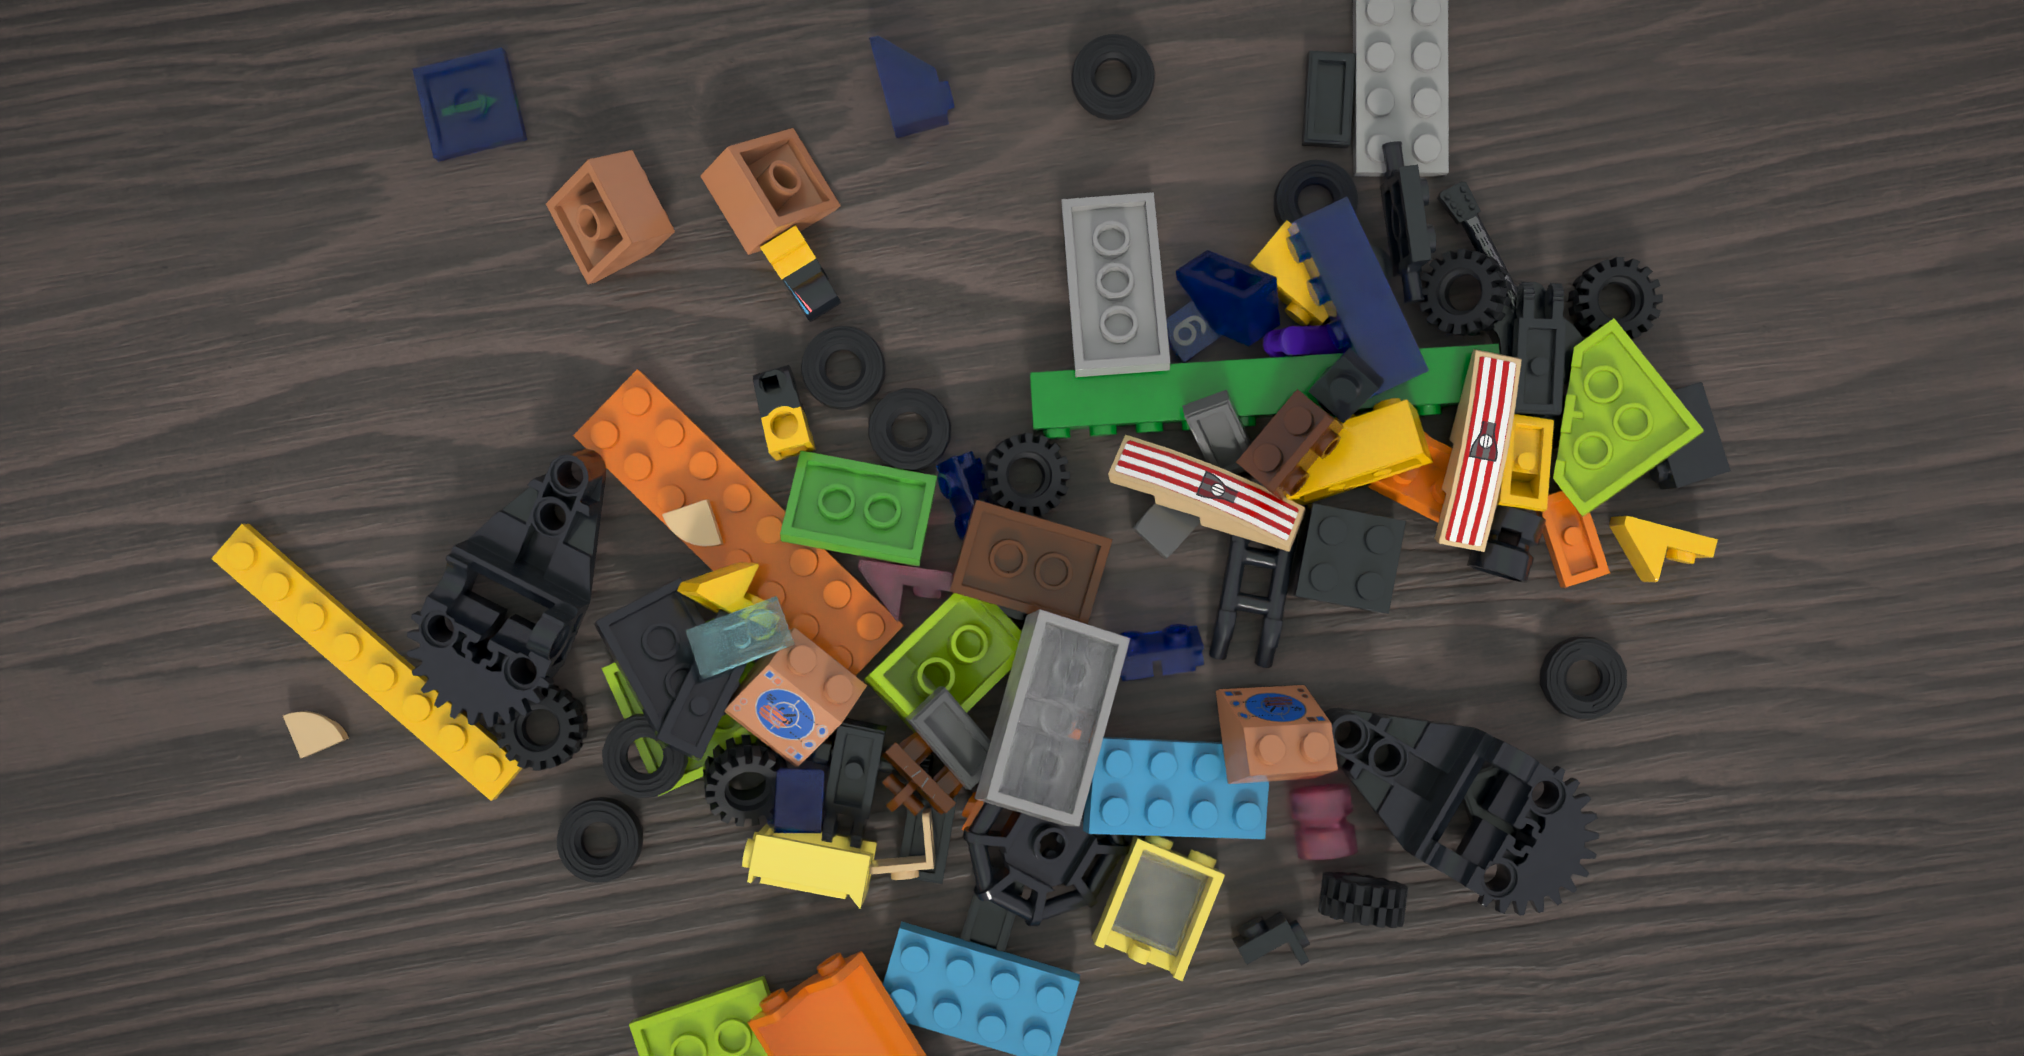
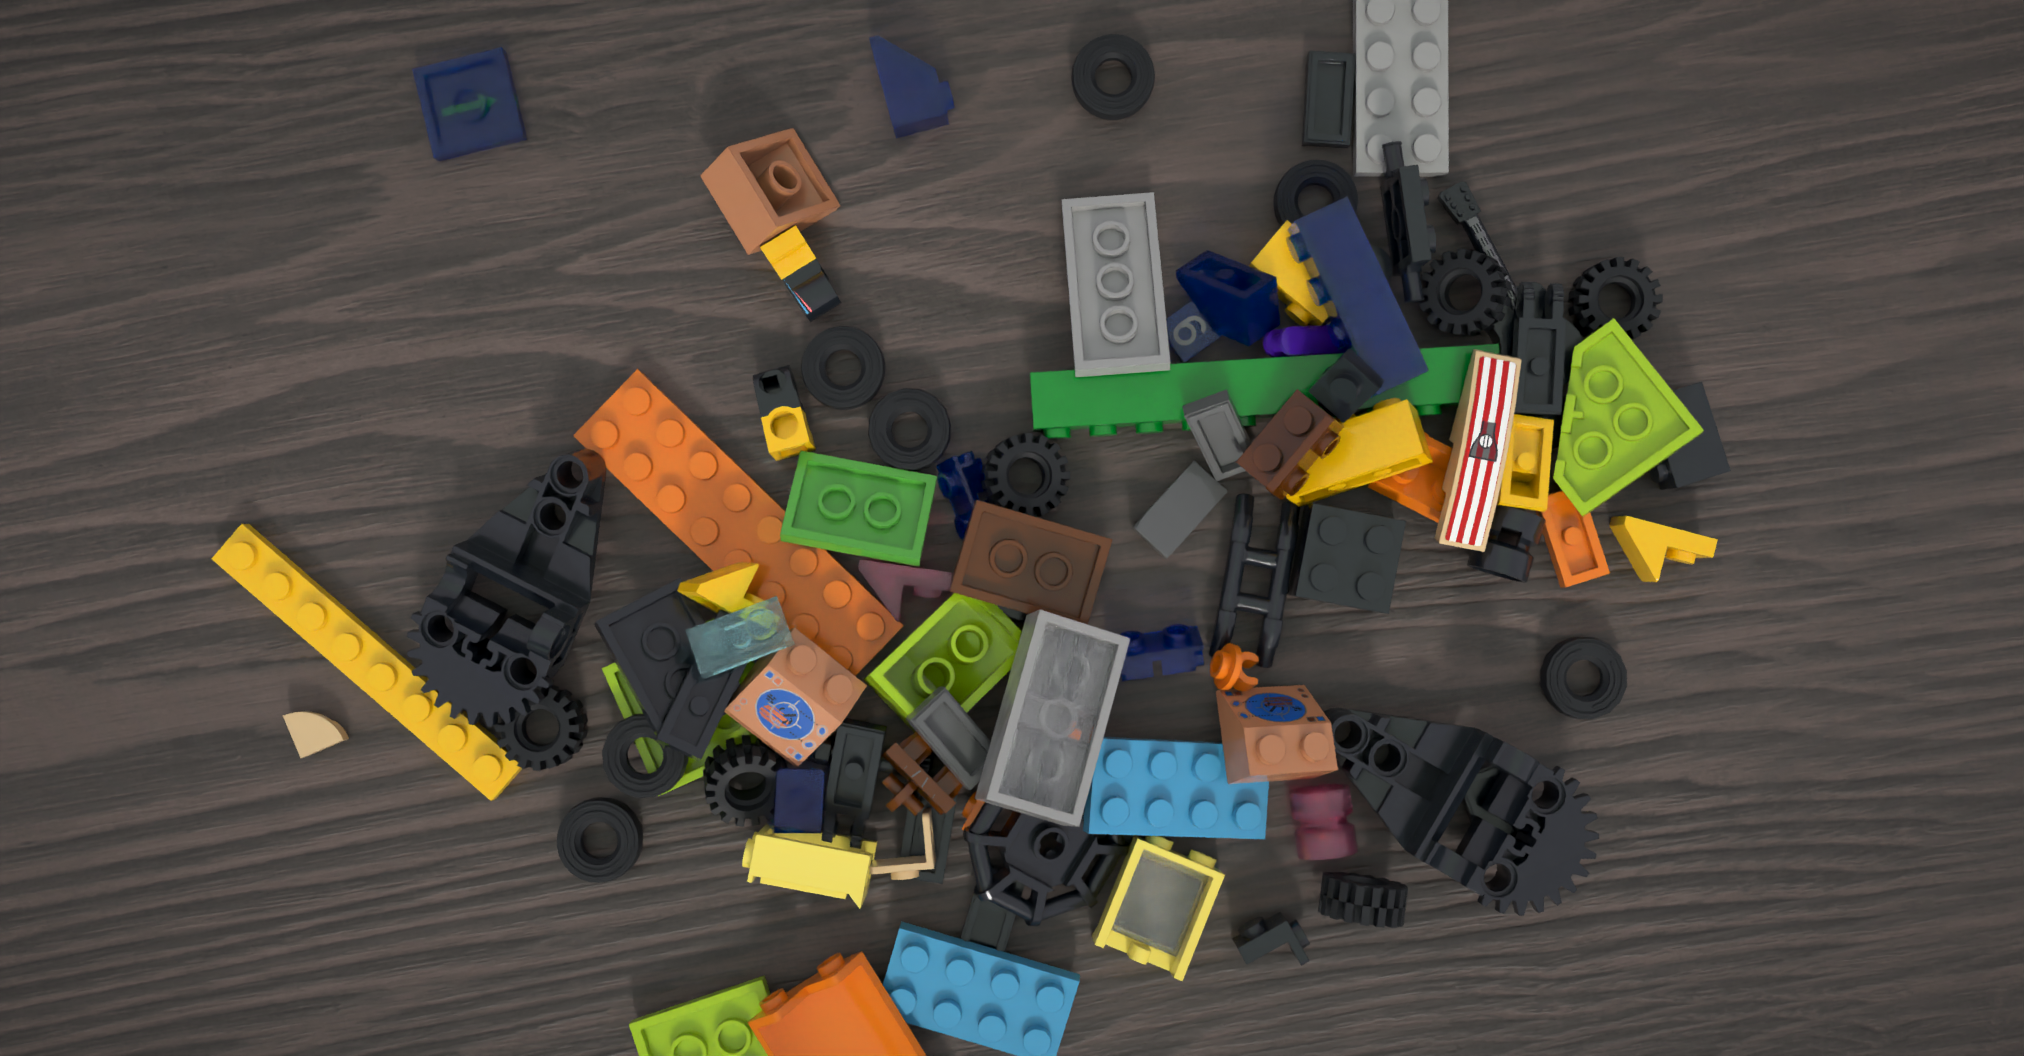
(609, 215): nougat slope -> none
(695, 524): tan tile -> none
(1207, 491): slope -> none
(1227, 668): none -> orange plate

